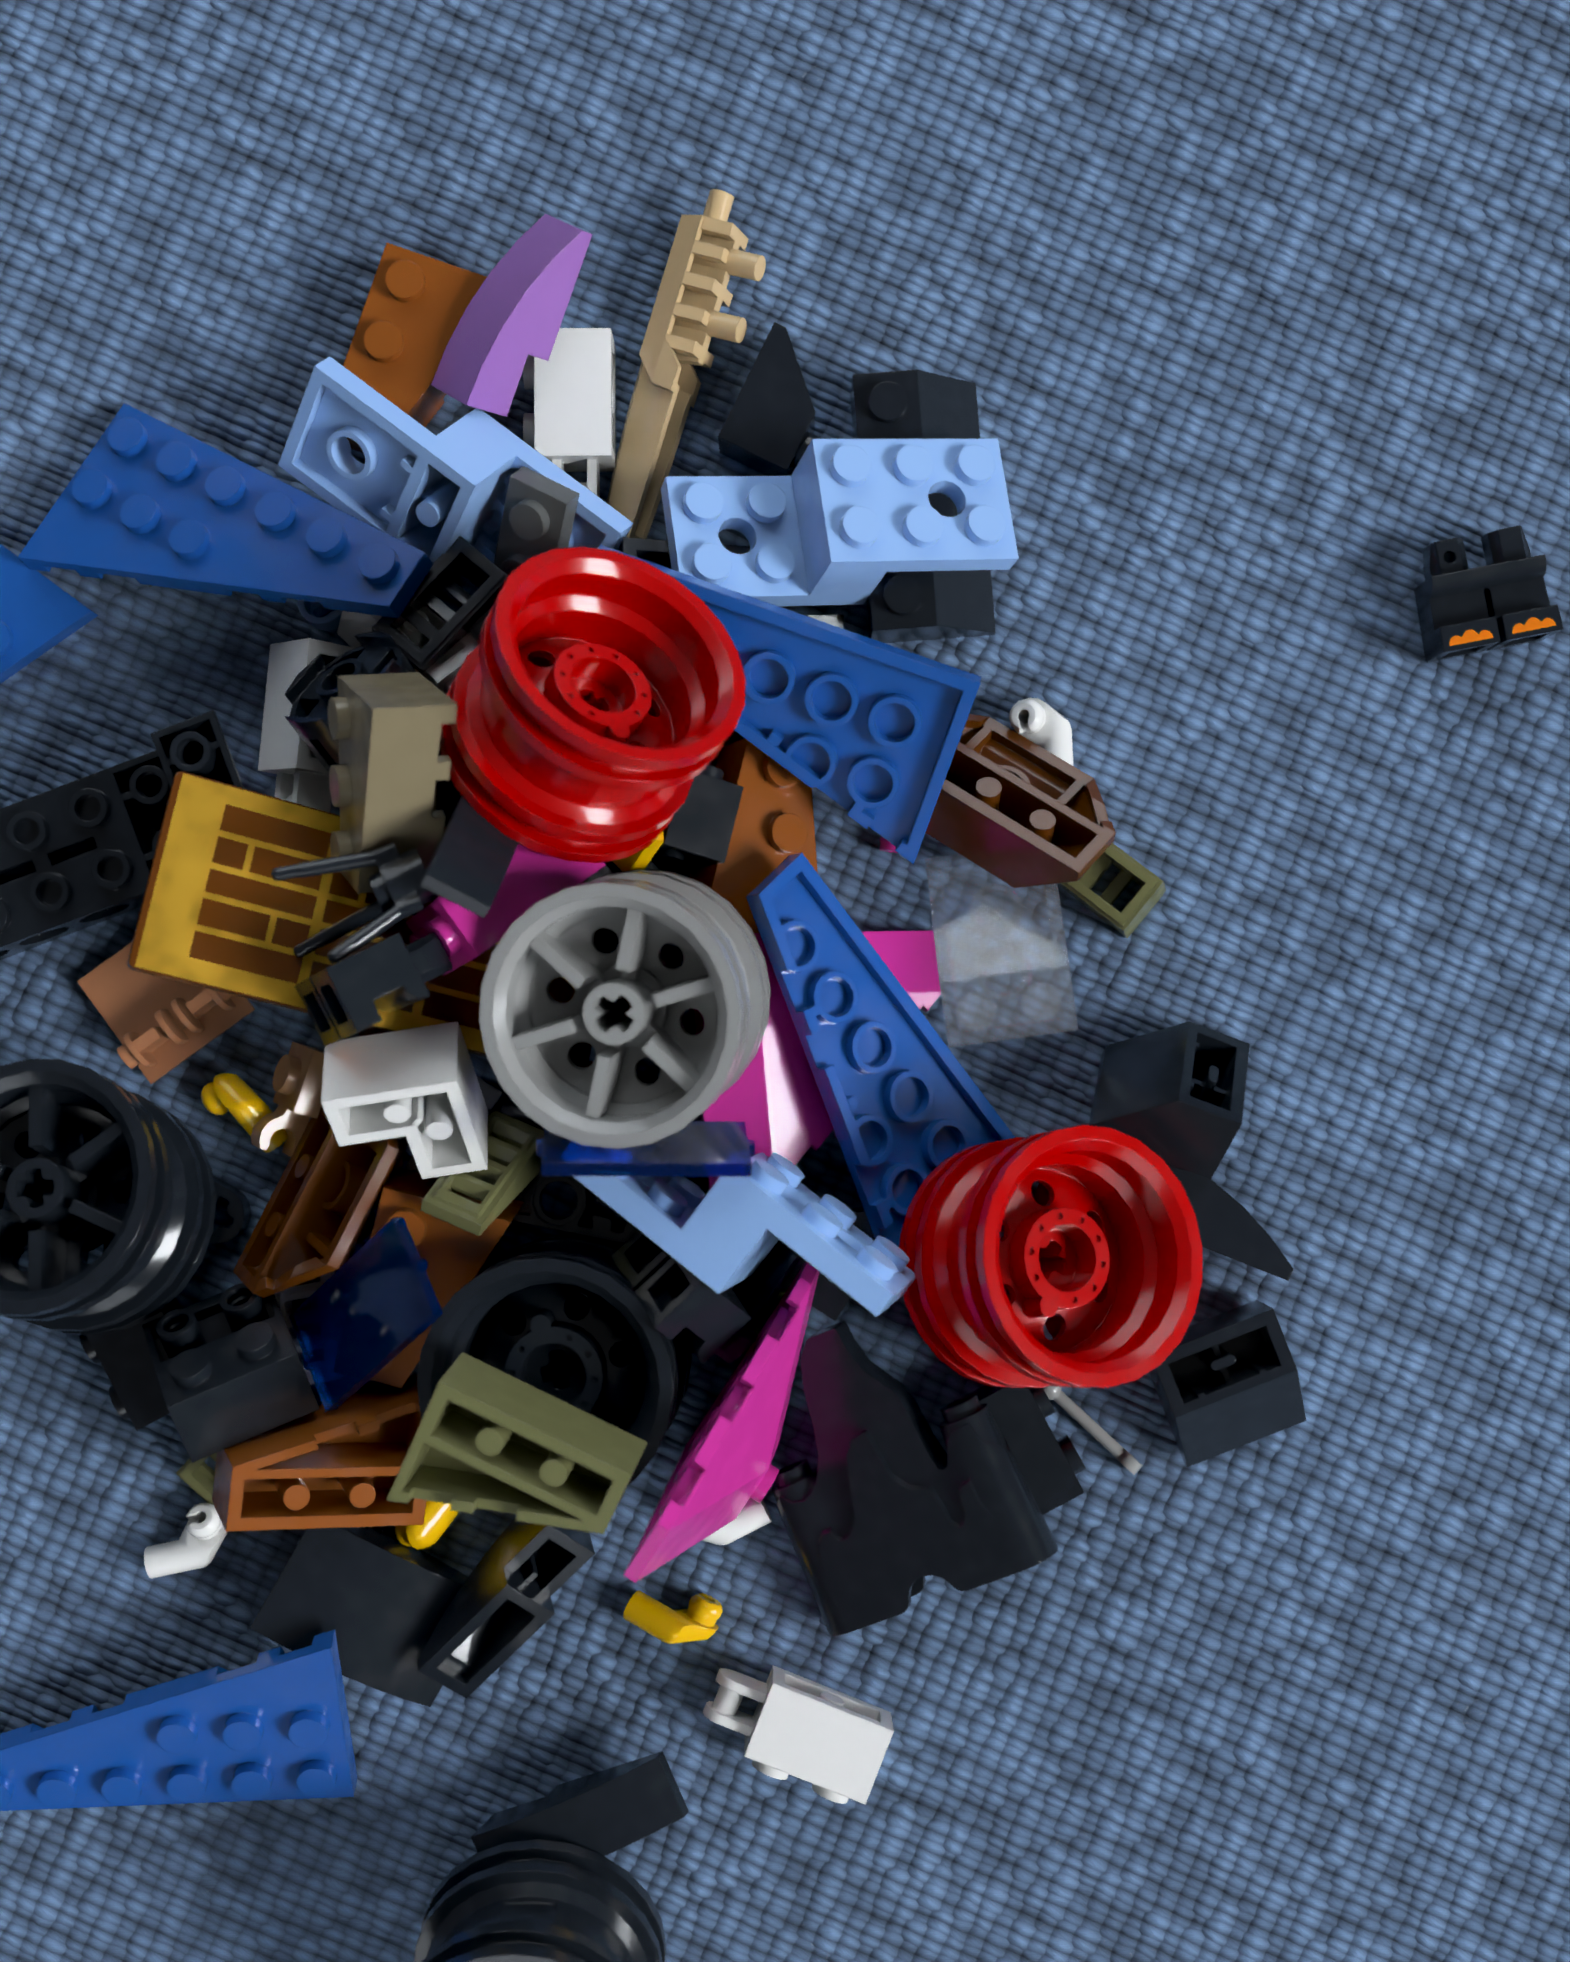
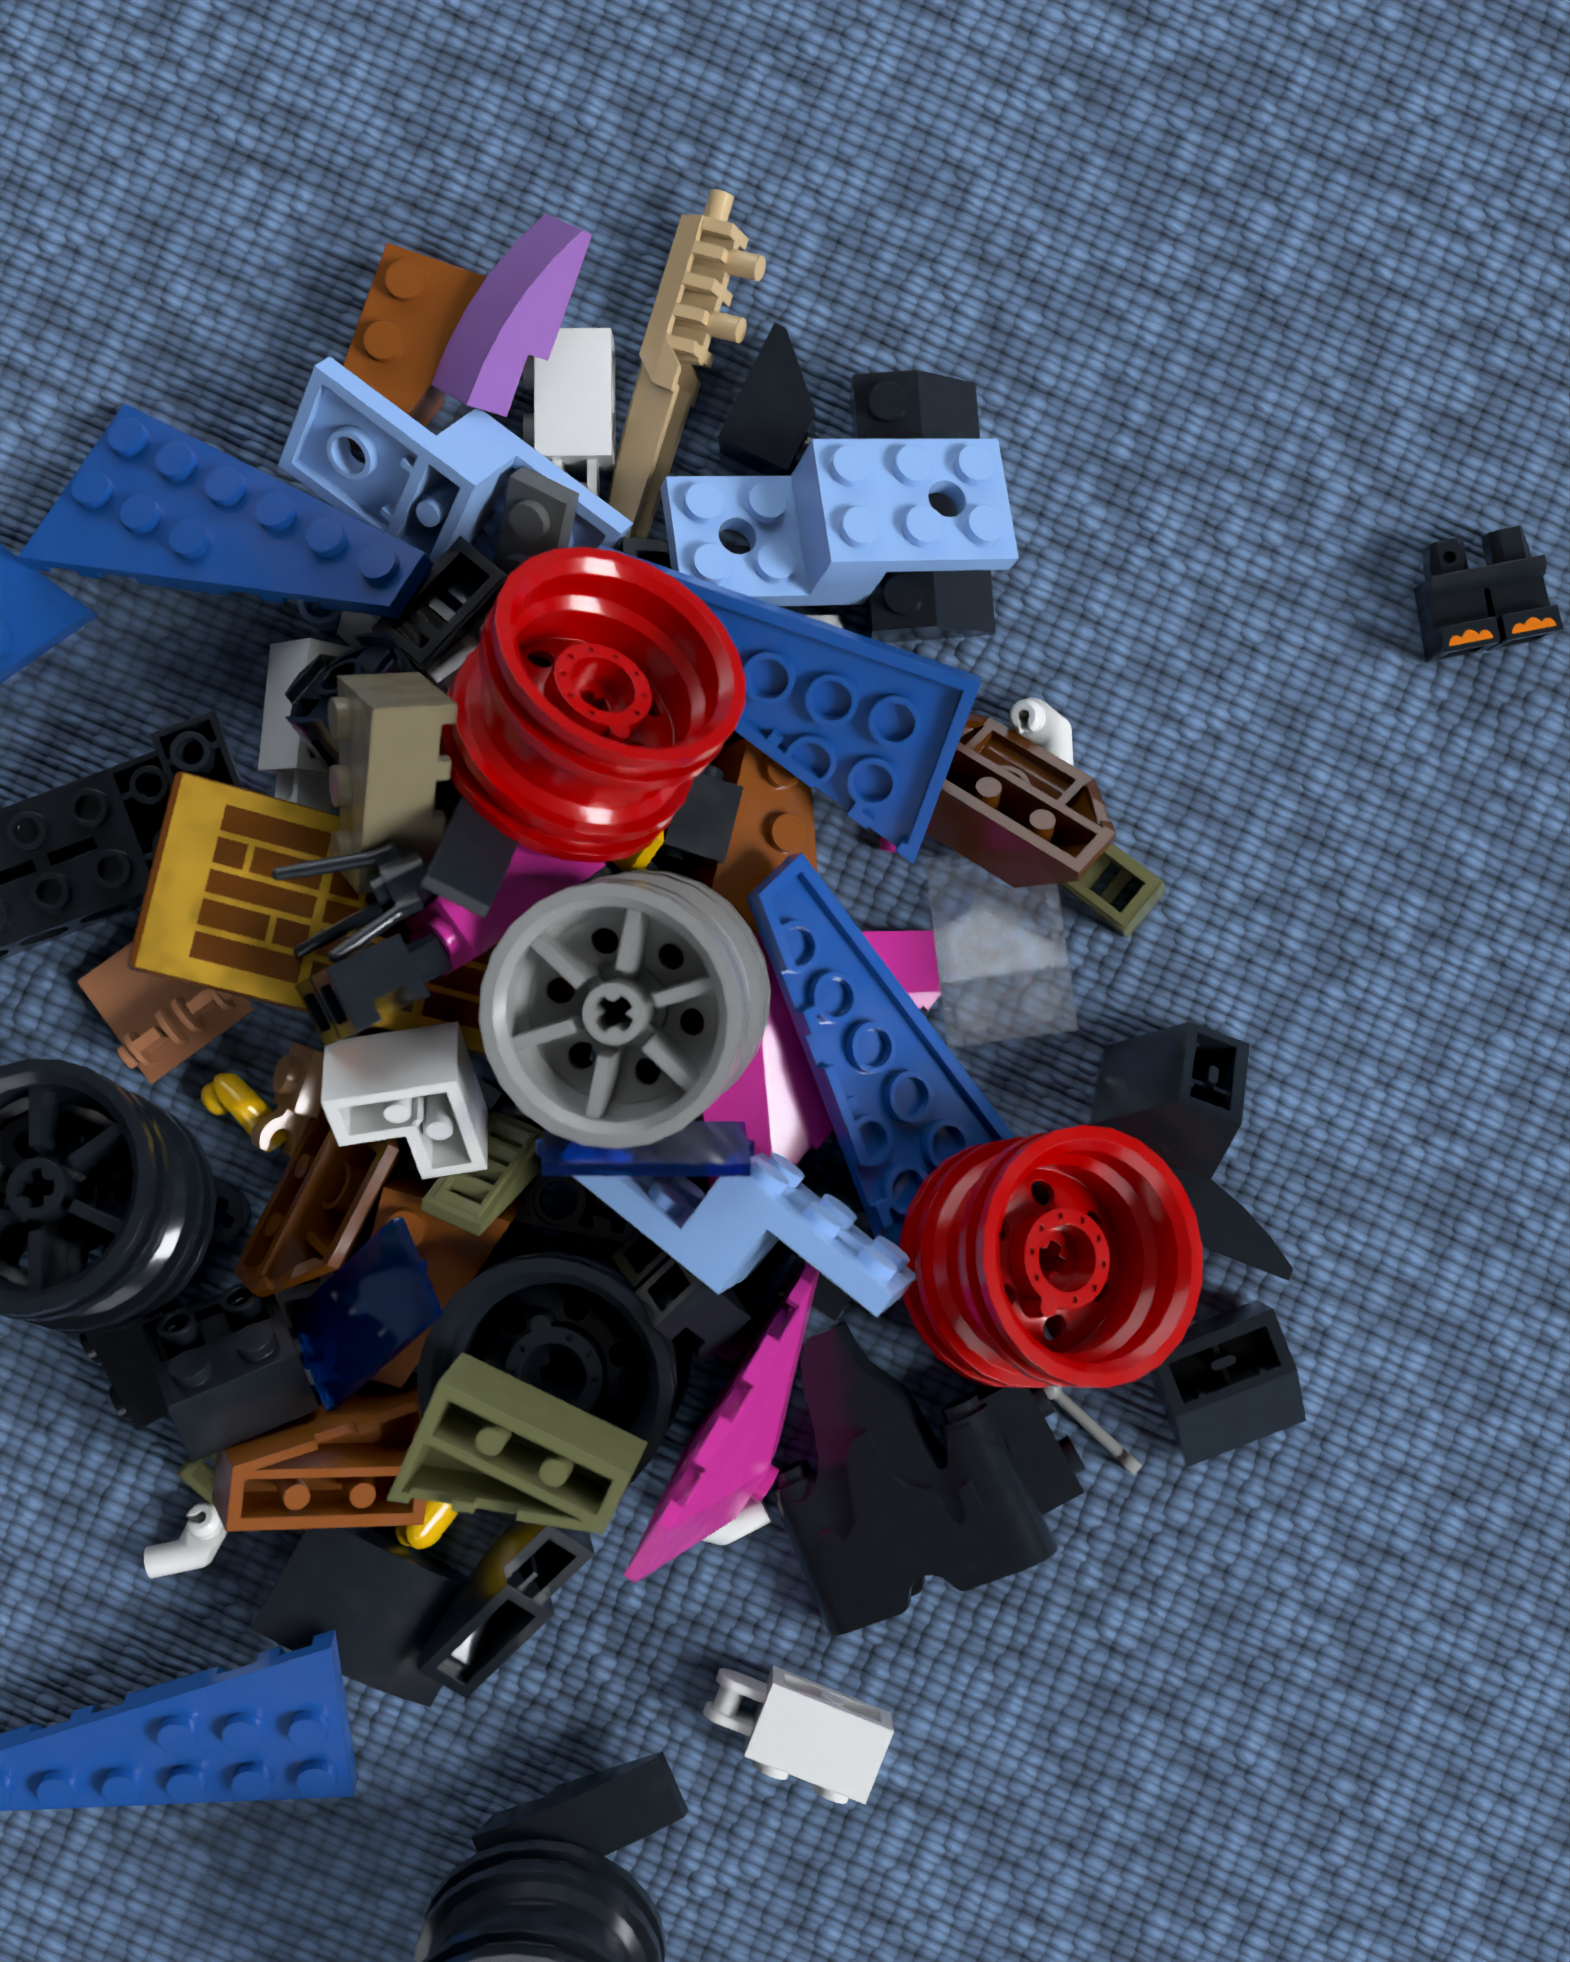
(676, 1625): yellow arm -> none

